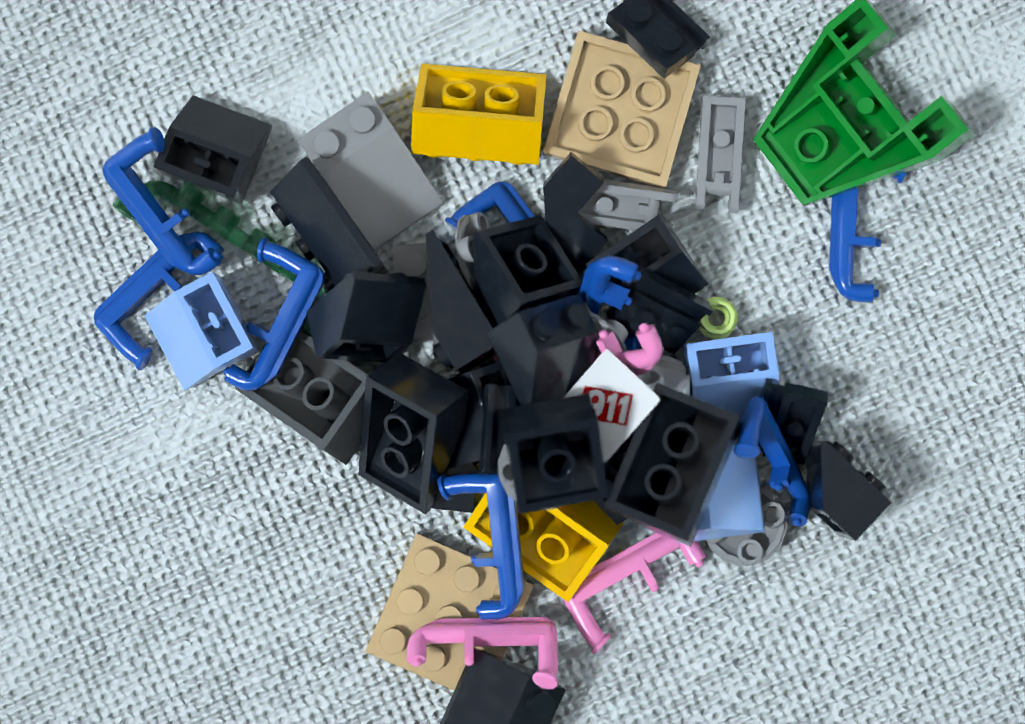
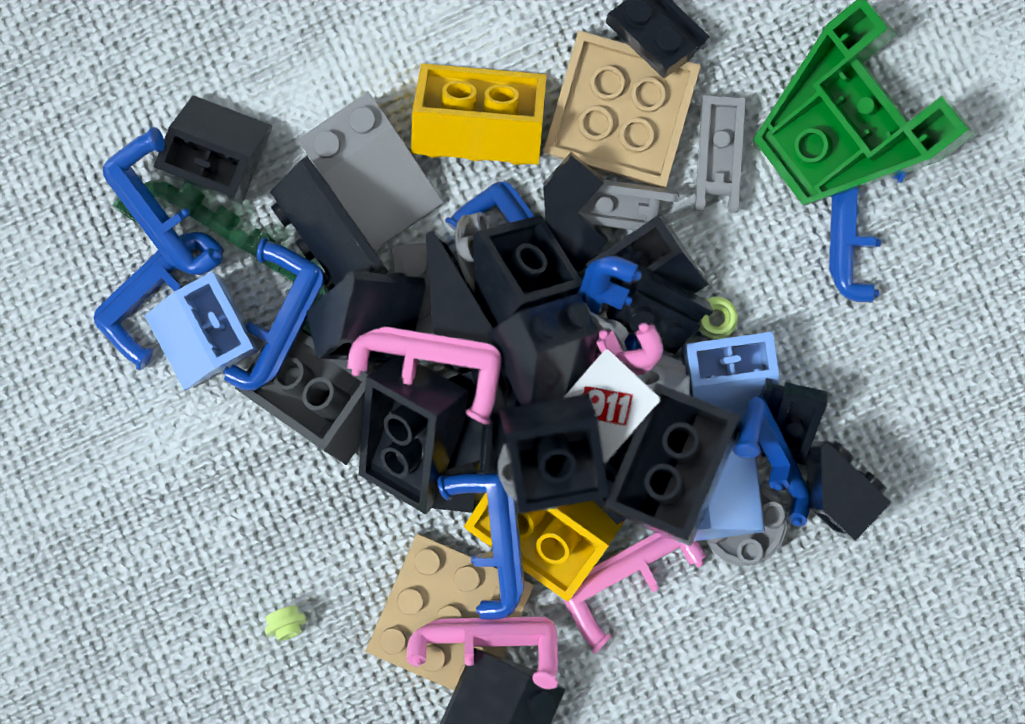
(285, 623): none -> yellowish green plate
(438, 349): none -> bright pink piece

